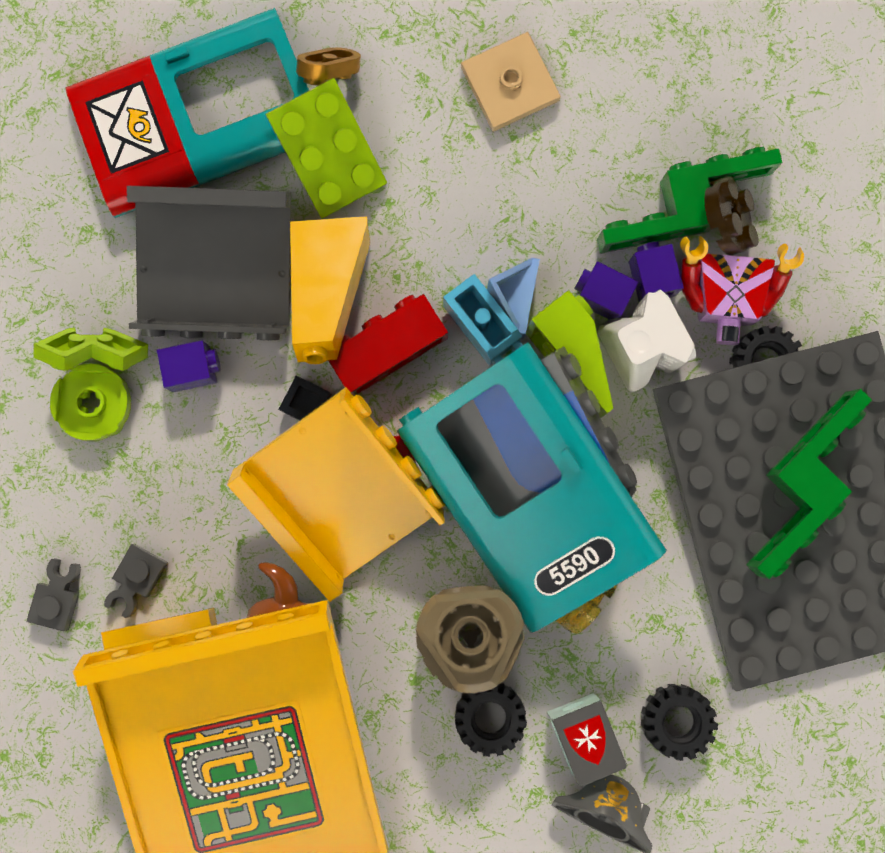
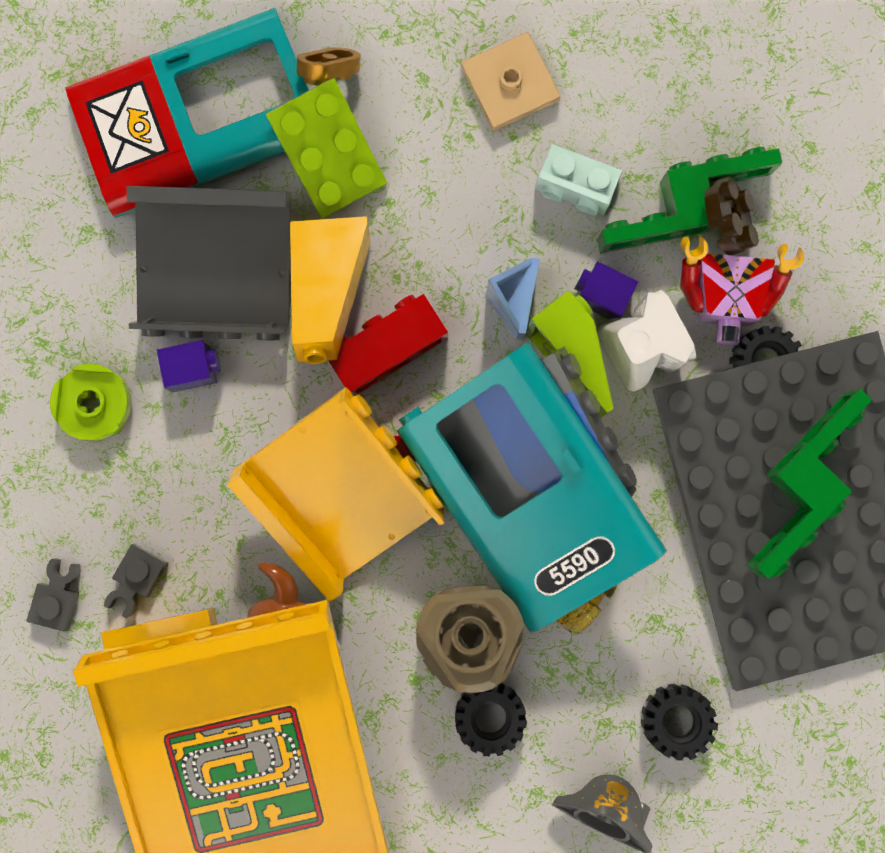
(69, 349): lime plate -> none
(303, 398): black plate -> none
(482, 320): medium azure hinge -> none
(577, 180): none -> light aqua bracket
(587, 739): piece -> none
(655, 270): dark purple brick -> none

